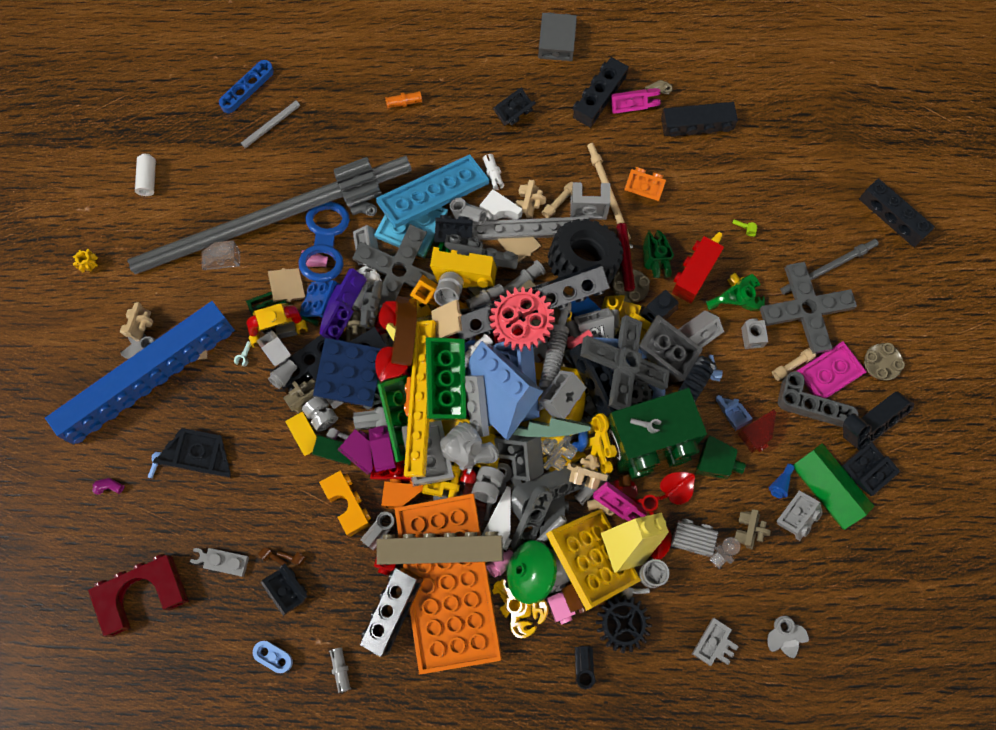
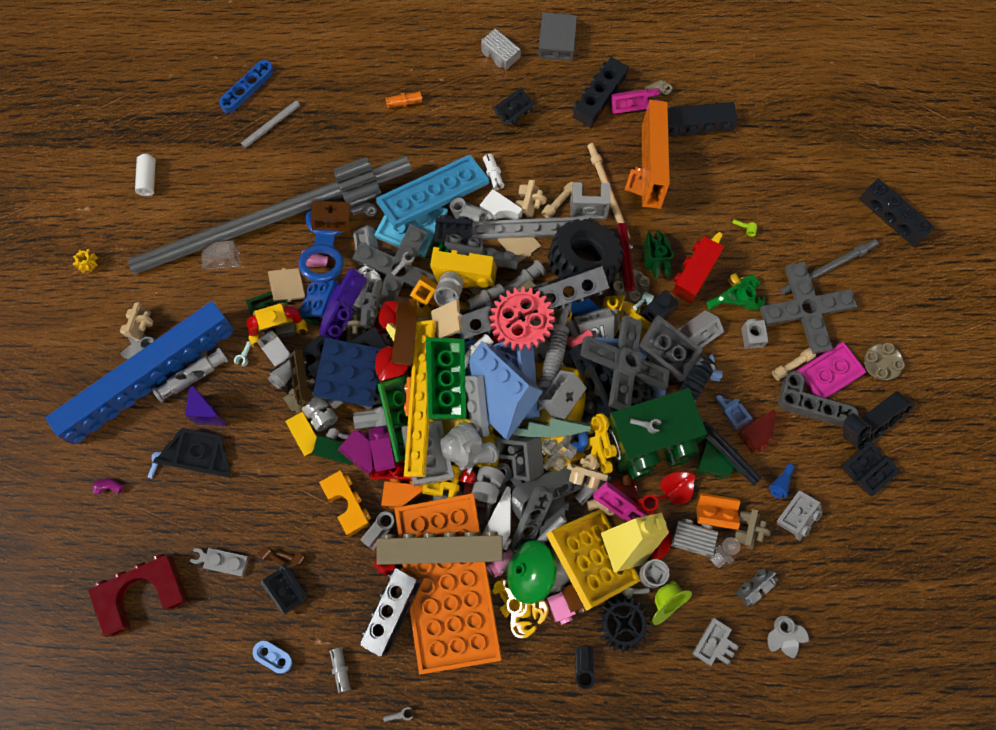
(178, 382): none -> light grey piece
(201, 411): none -> dark purple slope
(300, 378): none -> dark brown hinge
(330, 216): none -> reddish brown brick
(399, 715): none -> light grey hand
(403, 262): none -> light grey hand
(500, 49): none -> light grey brick
(646, 299): none -> light aqua hand
(655, 154): none -> orange brick
(668, 600): none -> lime piece
(718, 511): none -> orange bracket
(728, 451): none -> black axle
(749, 591): none -> dark grey hinge
(833, 486): green slope -> none

